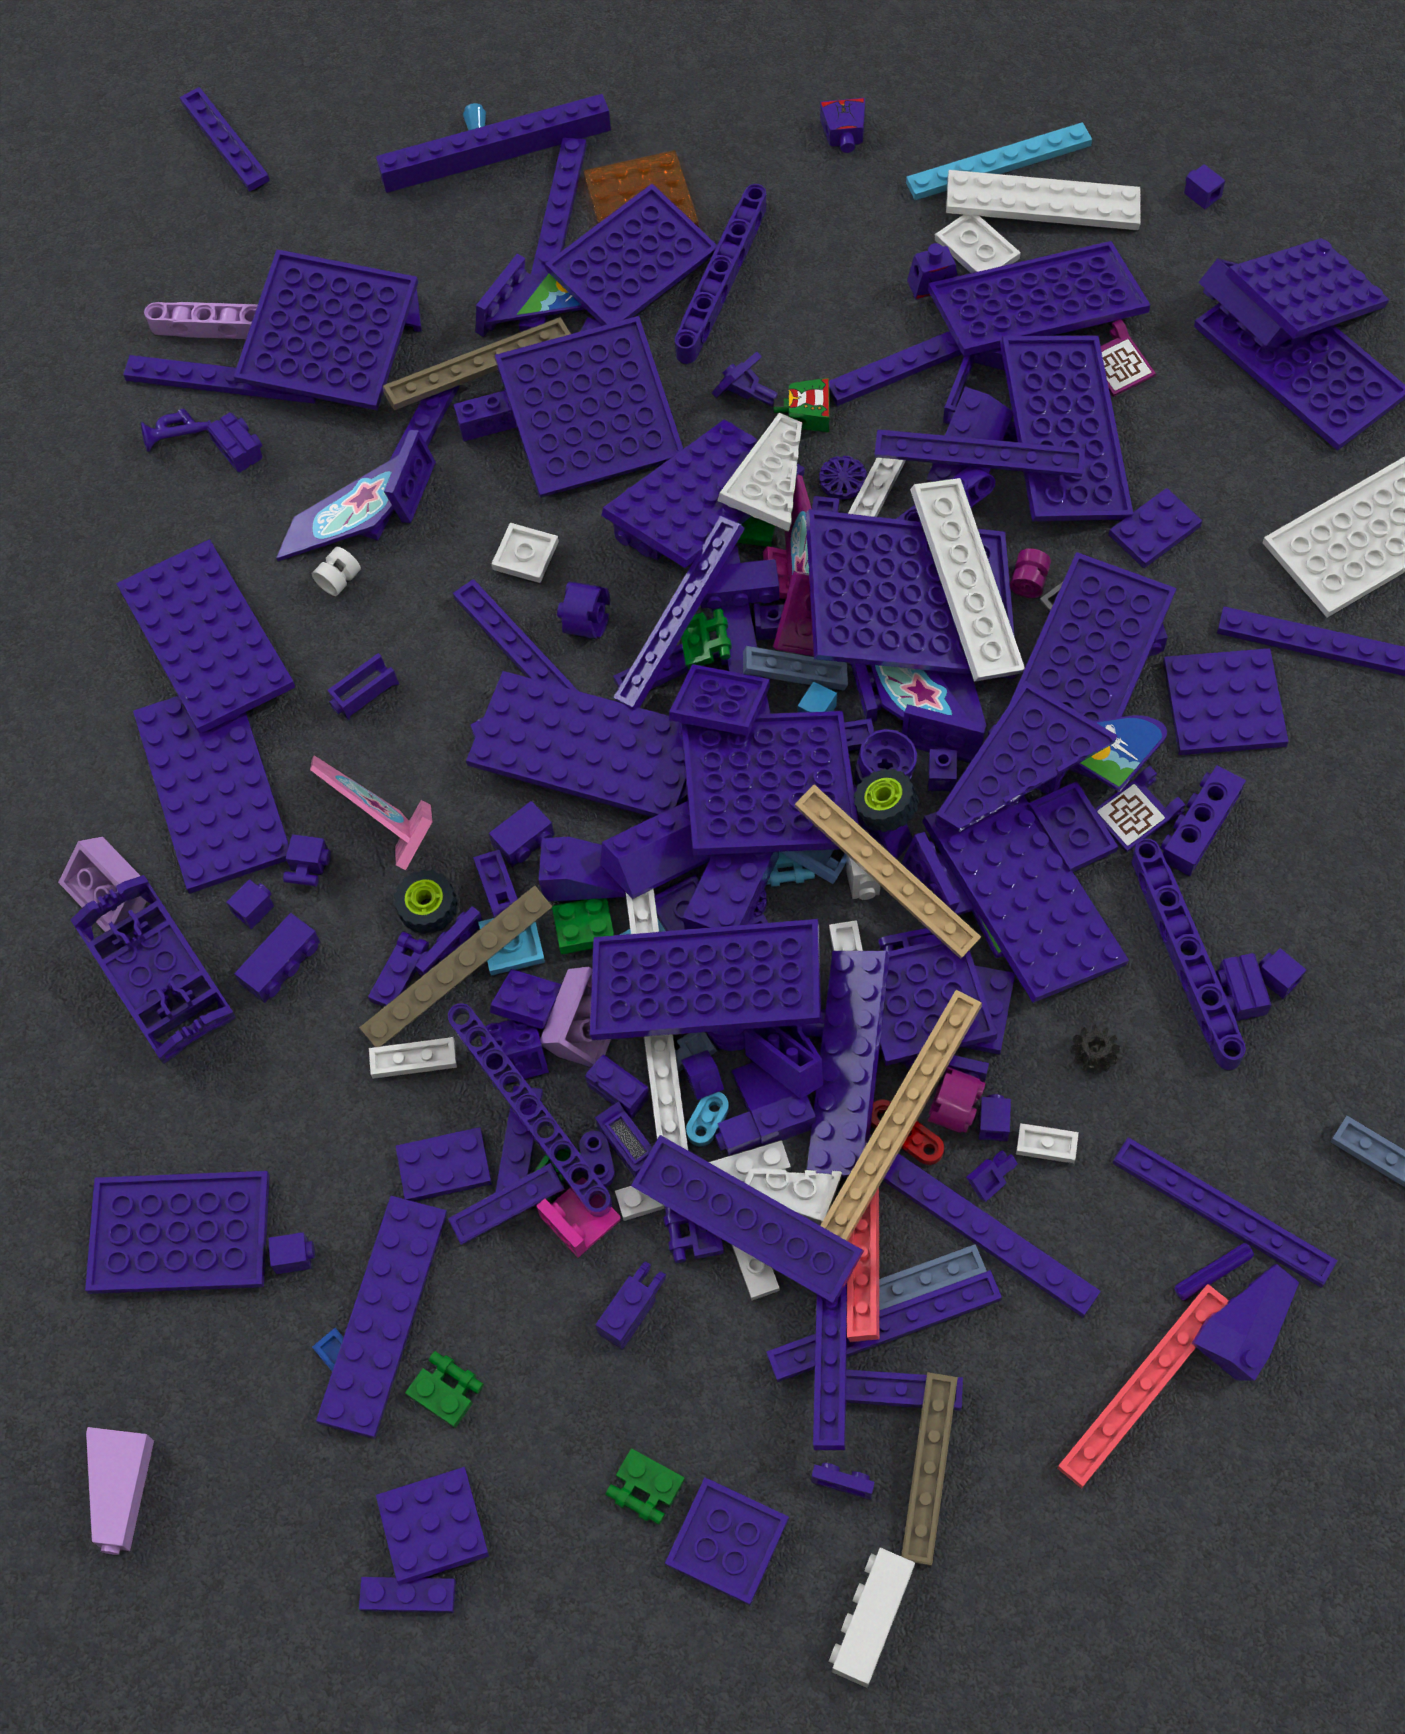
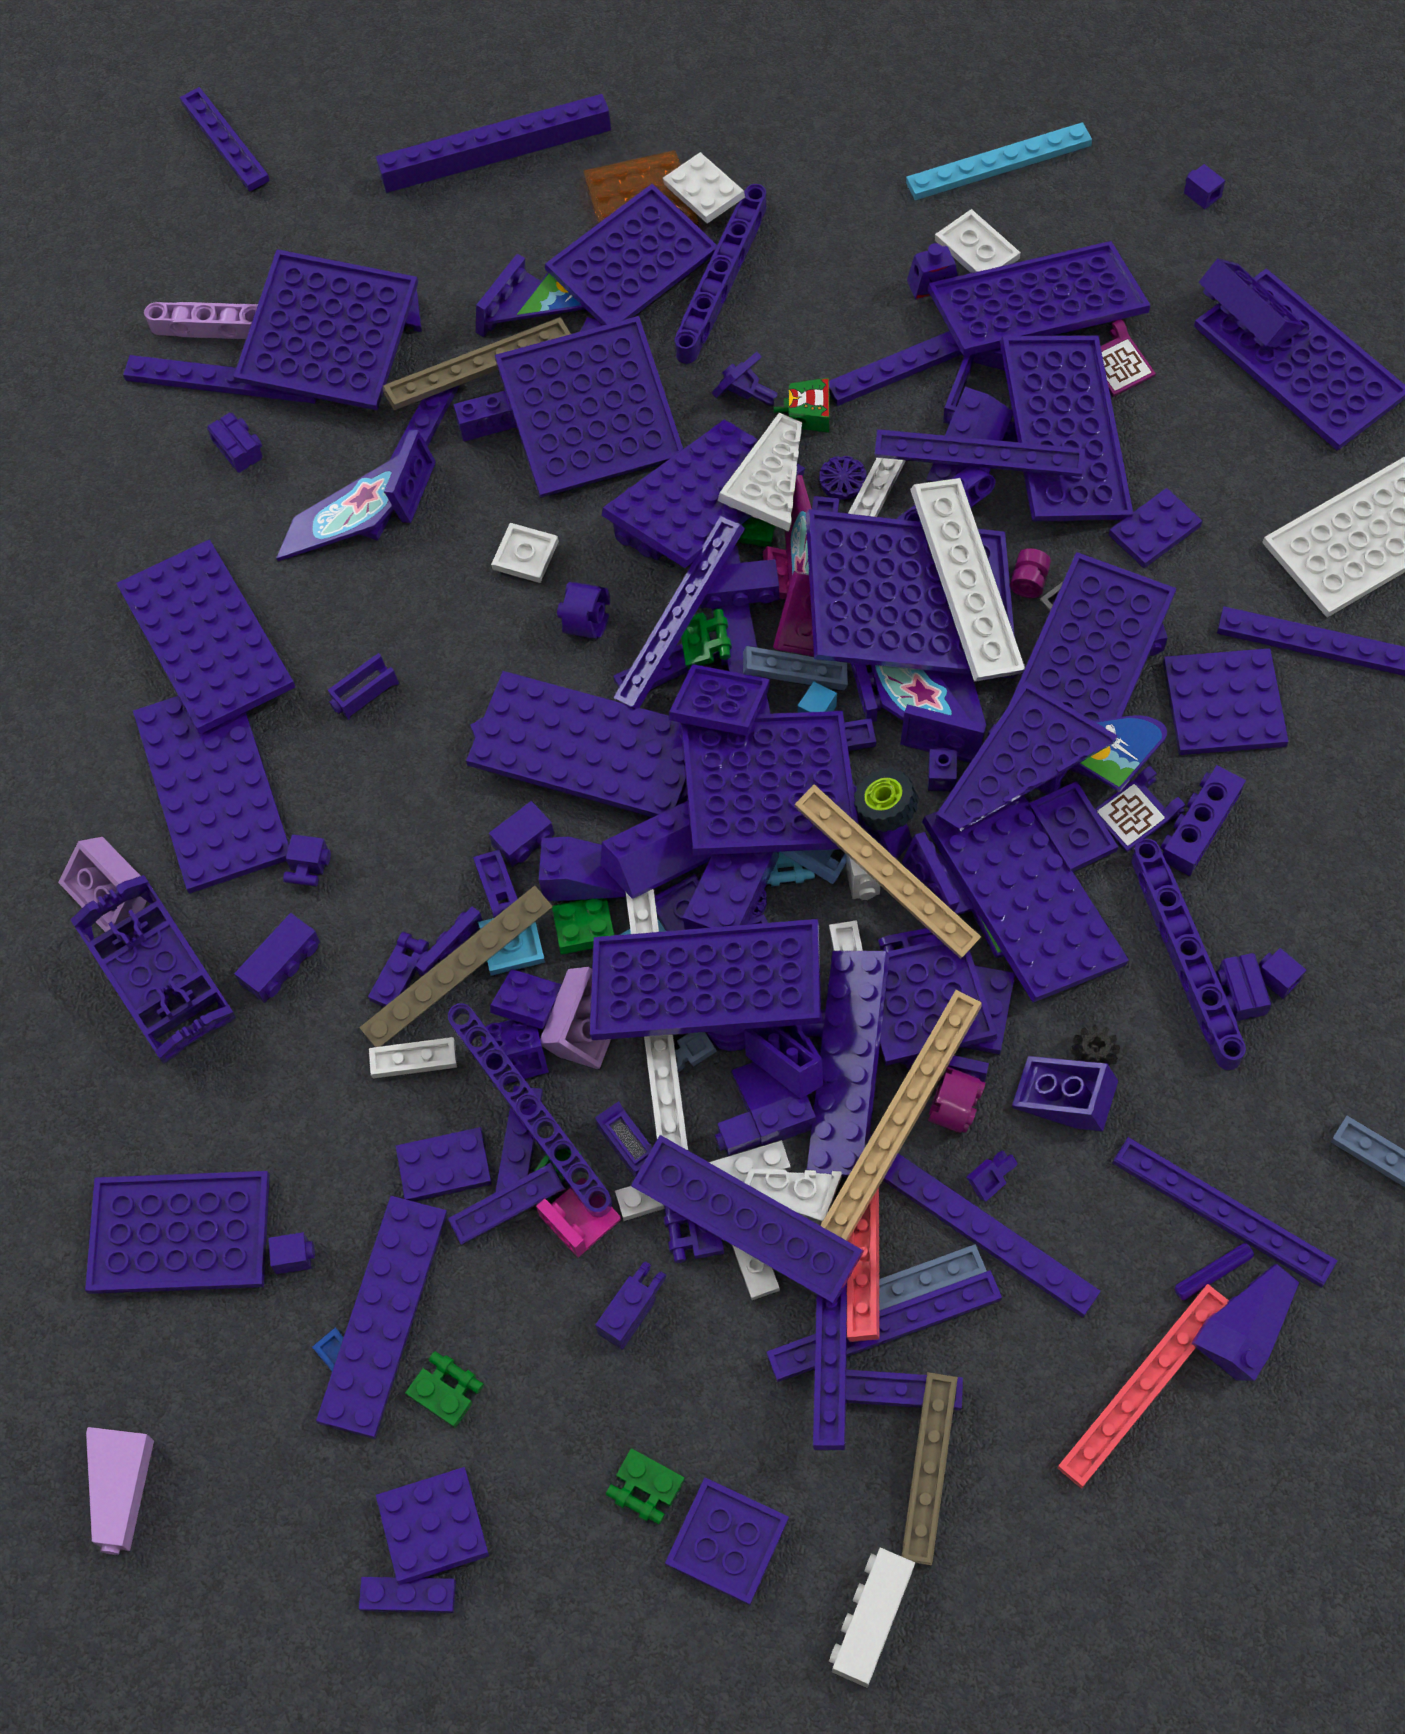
(153, 435): dark purple piece -> none
(250, 903): dark purple brick -> none
(334, 573): white wheel -> none
(410, 832): bright pink piece -> none
(424, 886): black wheel -> none
(474, 116): dark azure cone -> none
(508, 635): dark purple plate -> none
(557, 213): dark purple plate -> none
(598, 1157): dark purple plate -> none
(617, 1085): dark purple brick -> none
(702, 1074): dark purple brick -> none
(703, 187): none -> white plate
(707, 1120): medium azure plate -> none
(767, 620): dark purple brick -> none
(843, 122): dark purple torso -> none
(855, 1484): dark purple plate -> none
(884, 751): dark purple wheel -> none
(919, 1139): red plate -> none
(994, 1118): dark purple brick -> none
(1043, 200): white plate -> none
(1047, 1143): white plate -> none
(1067, 1091): none -> dark purple slope
(1307, 287): dark purple plate -> none

